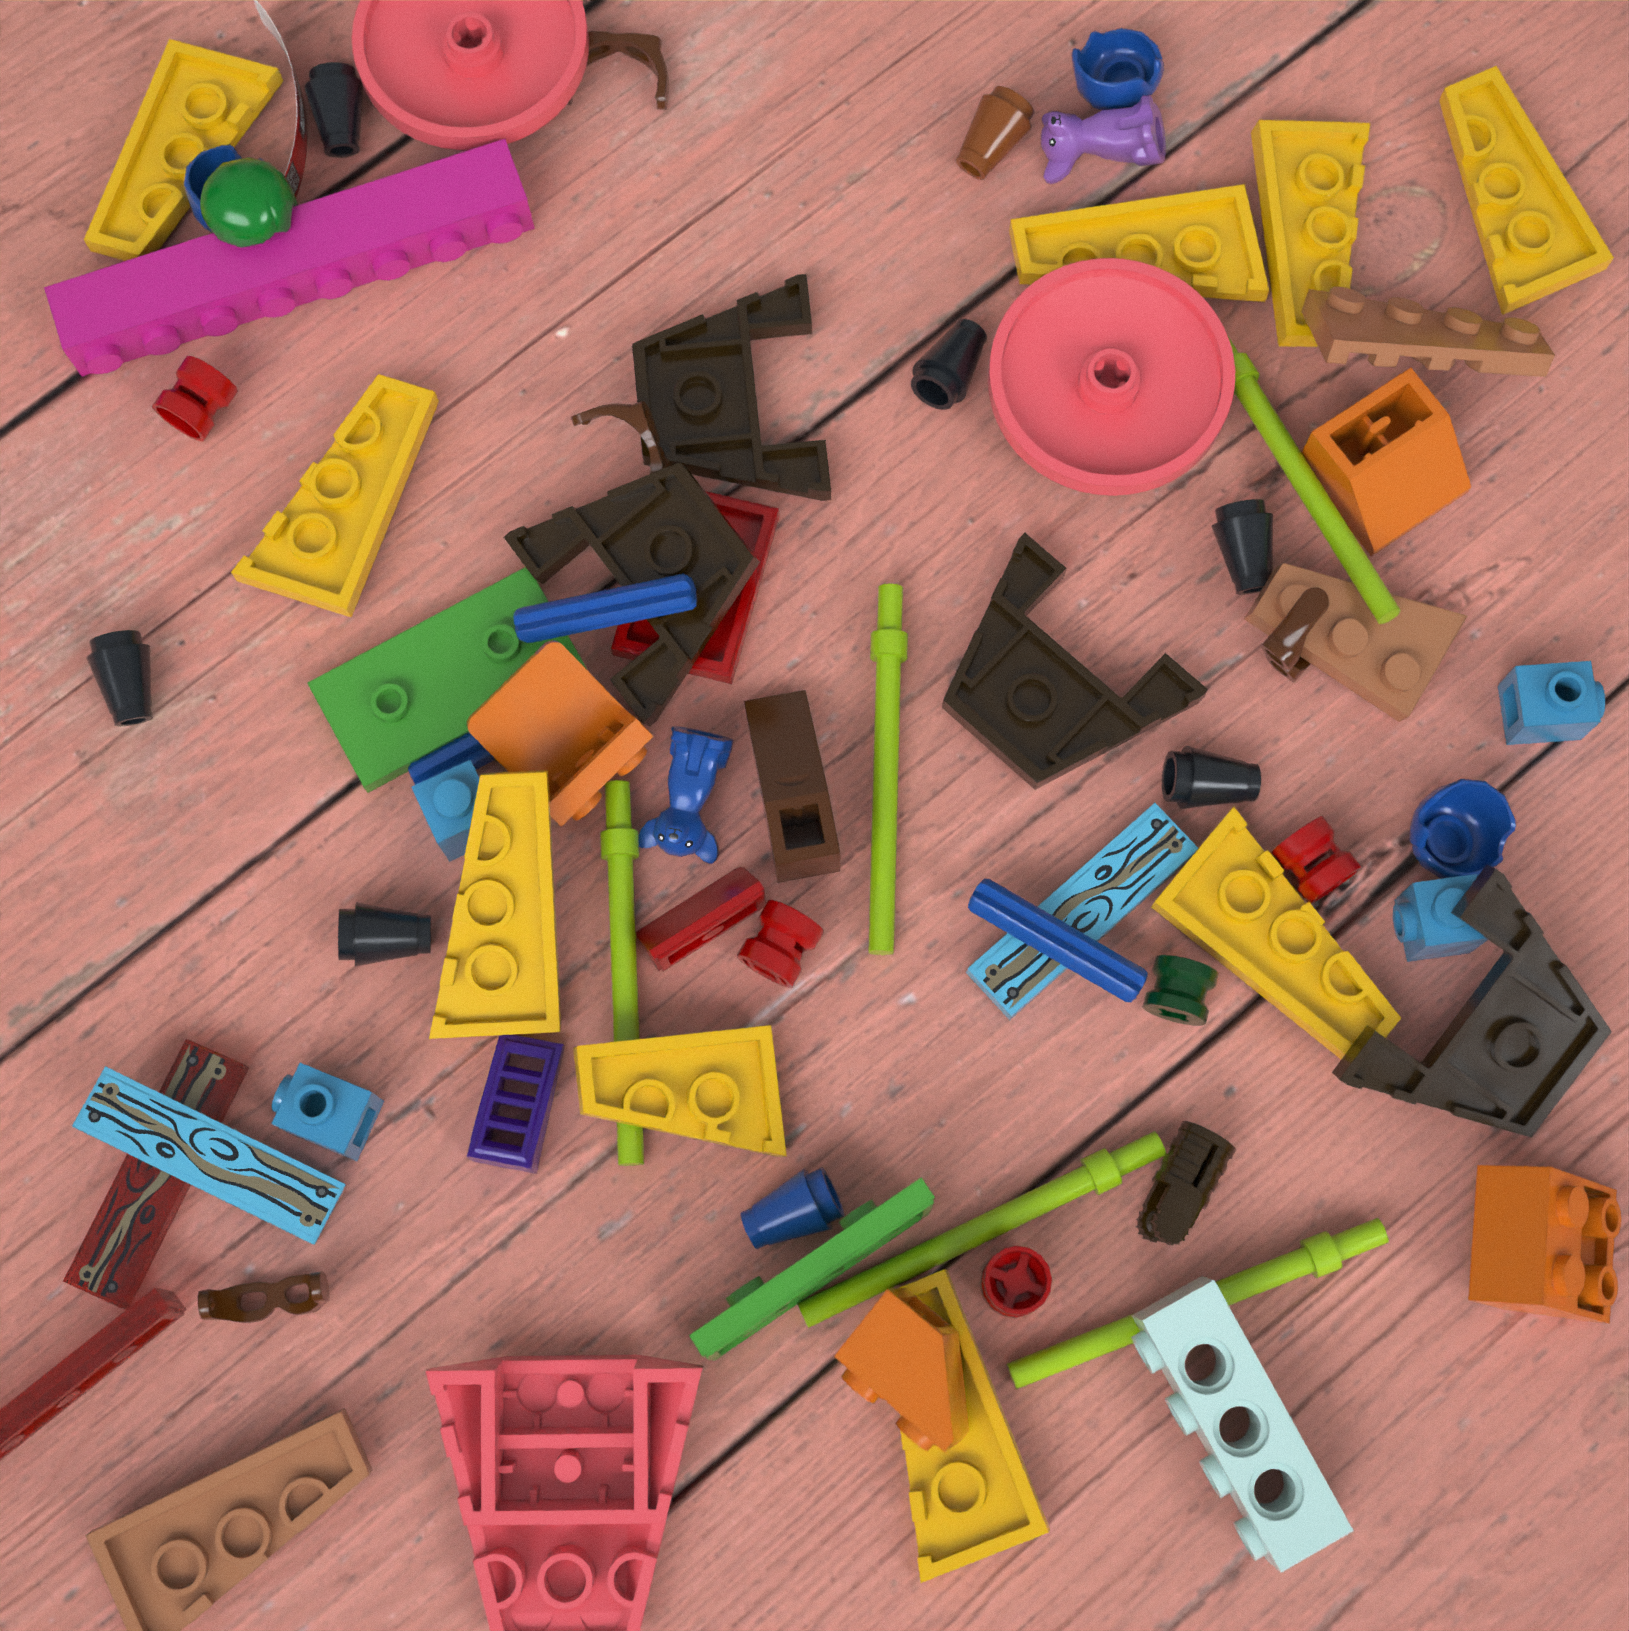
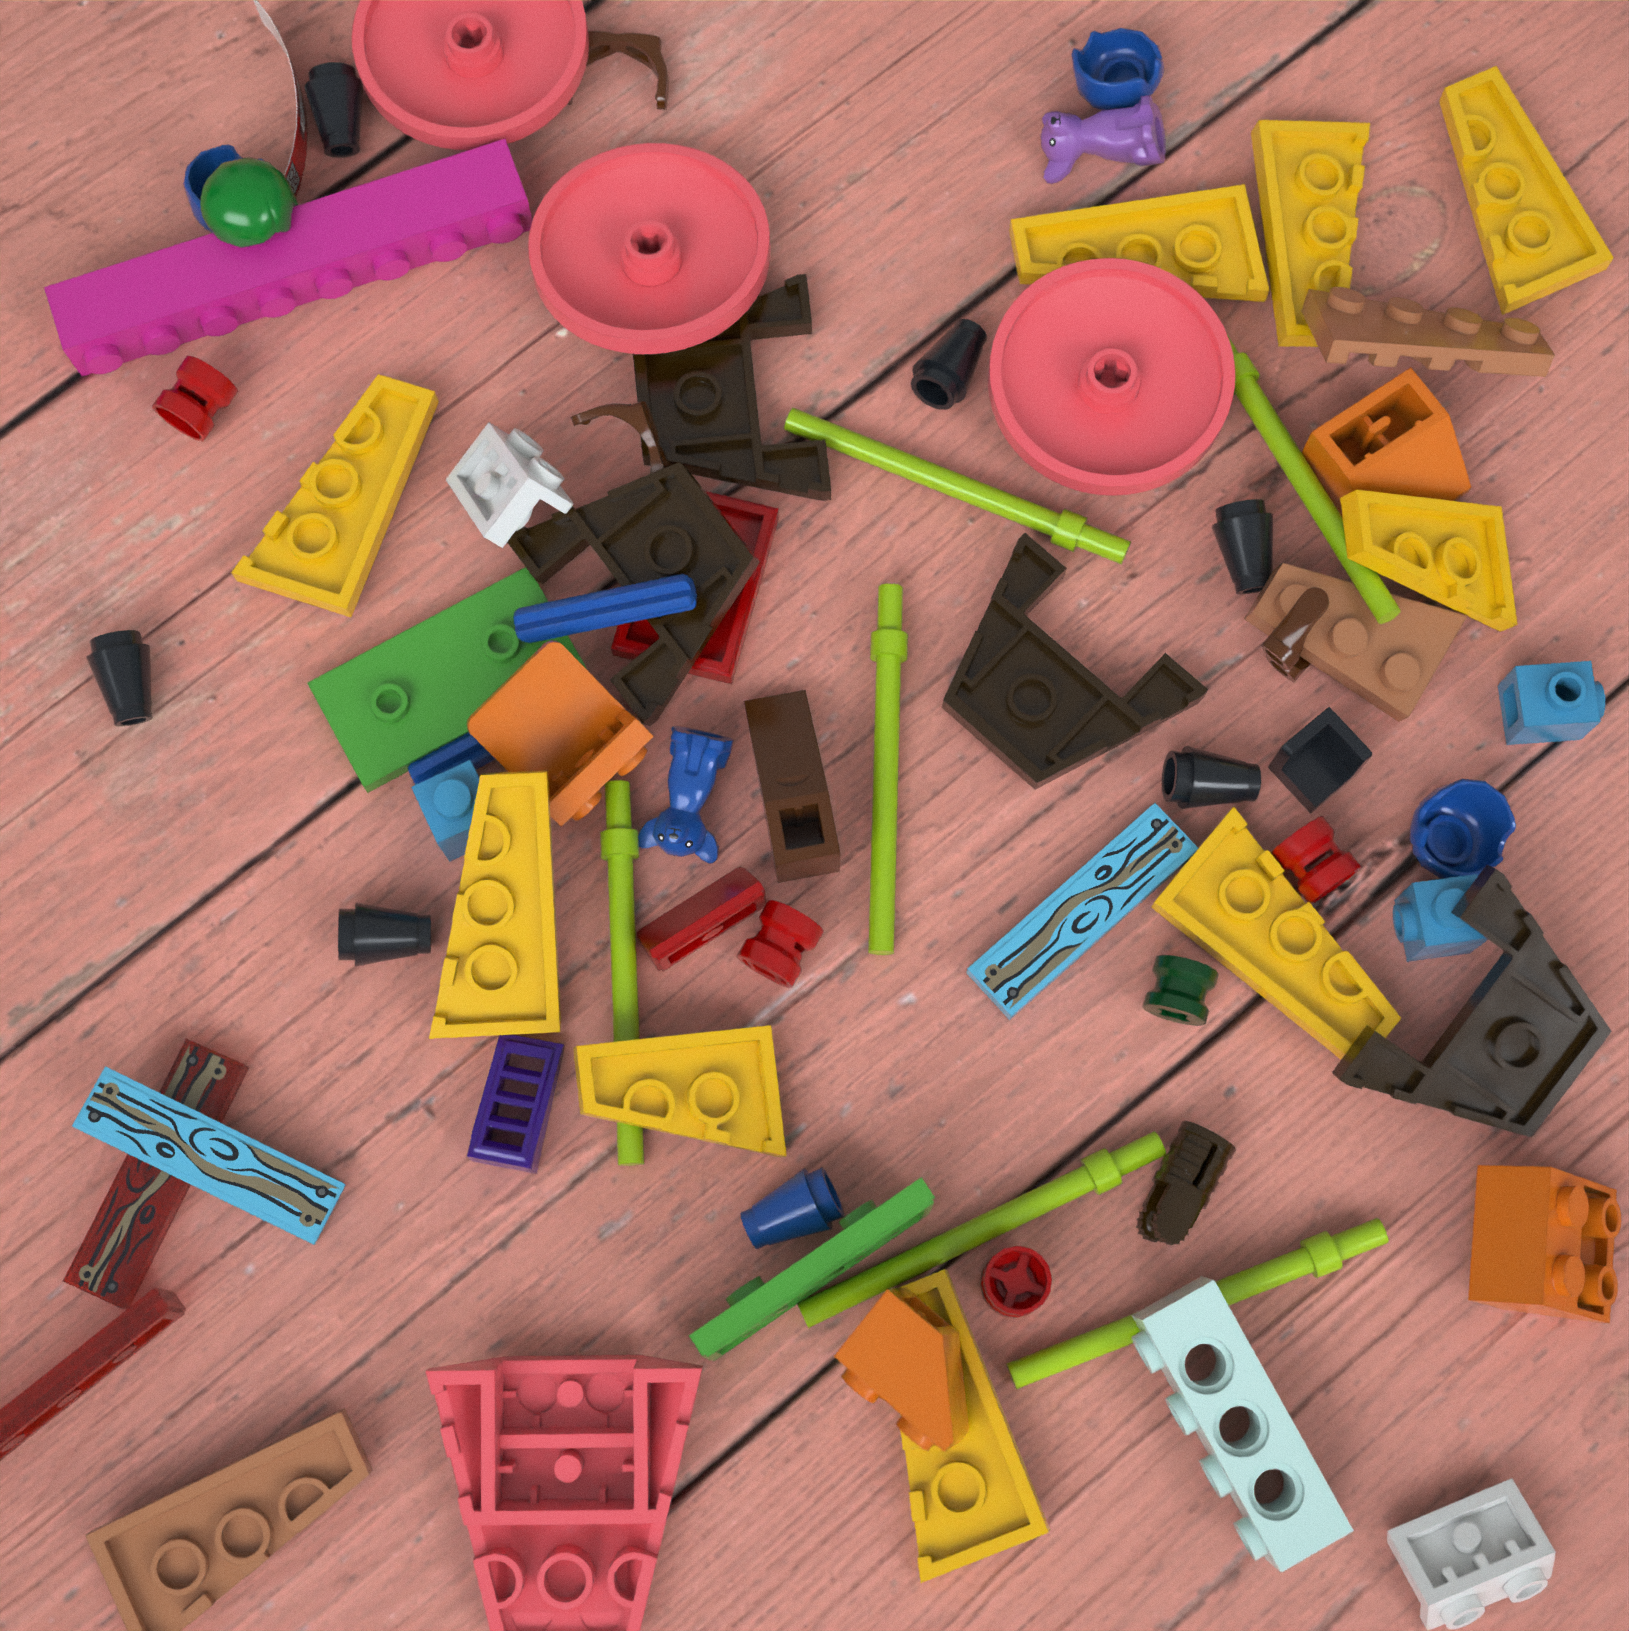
(189, 107): yellow wing -> none
(227, 1306): reddish brown cap -> none
(325, 1110): dark azure brick -> none
(503, 481): none -> white bracket
(649, 248): none -> coral dish
(994, 131): dark orange cone -> none
(1057, 940): blue axle -> none
(1066, 529): none -> lime bar
(1320, 759): none -> black panel
(1435, 548): none -> yellow wing
(1473, 1555): none -> white bracket

